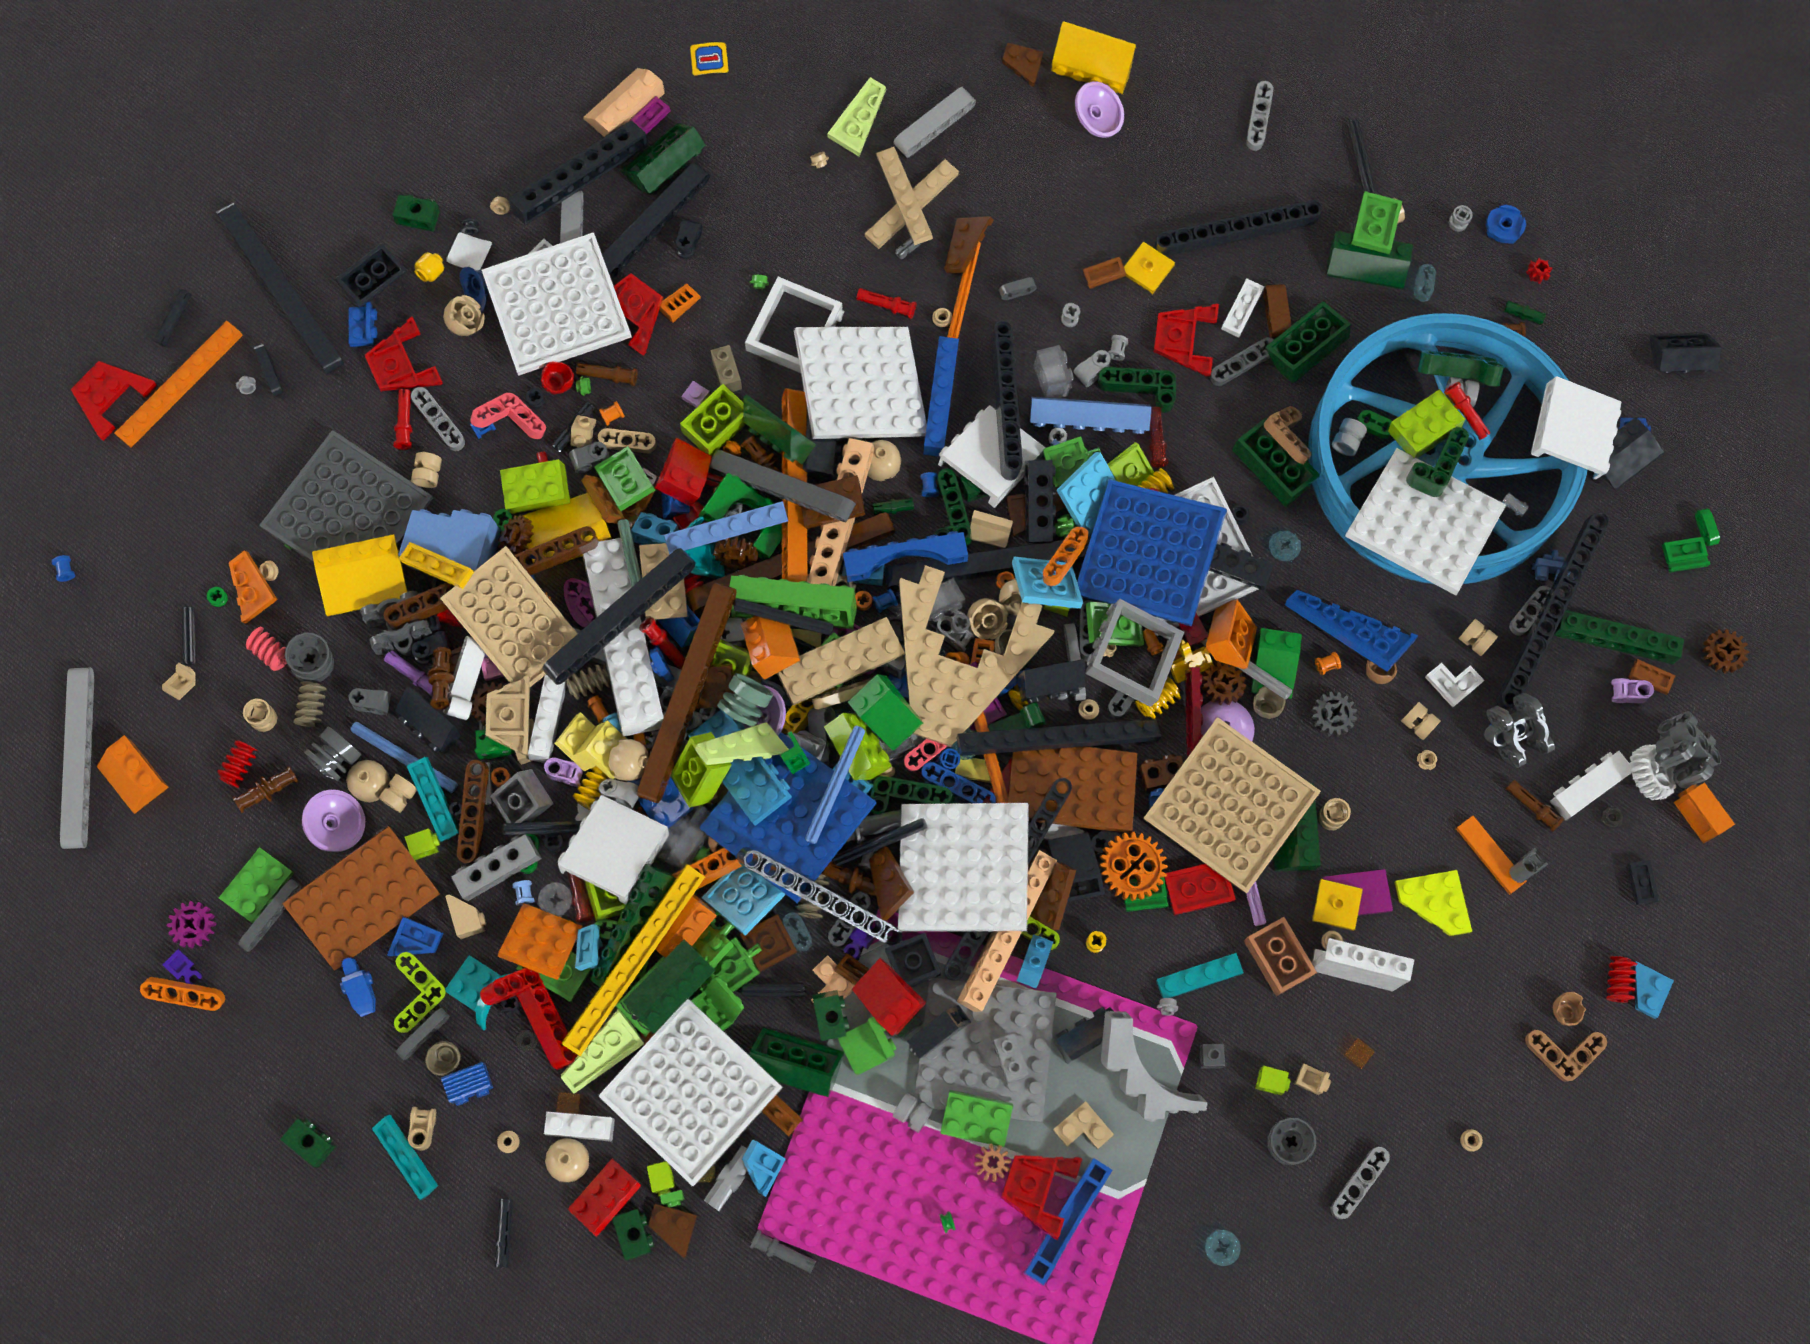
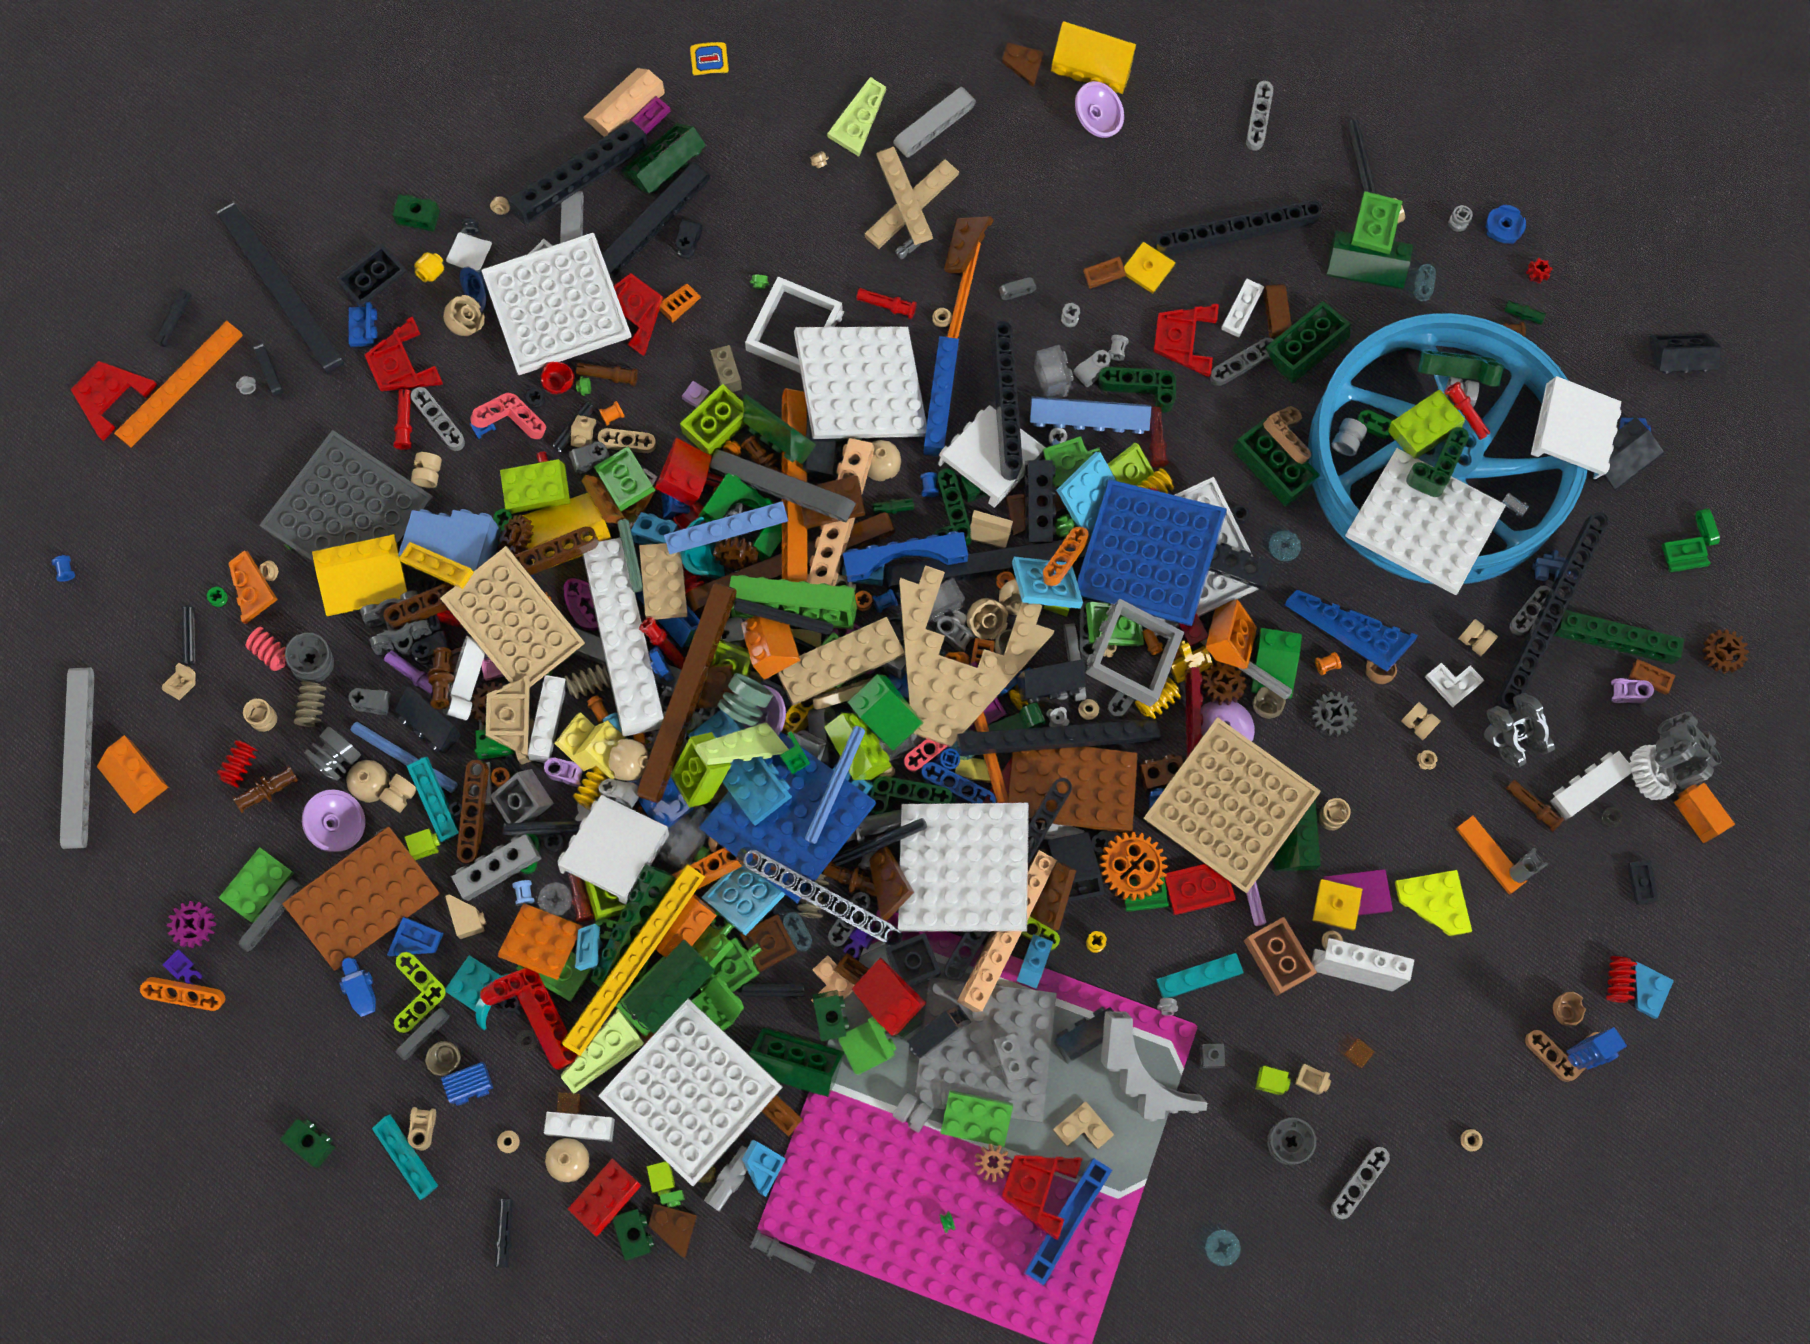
(618, 616): black beam -> none
(961, 617): flat silver bush -> none
(1061, 712): none -> white plate
(1596, 1049): none -> blue brick

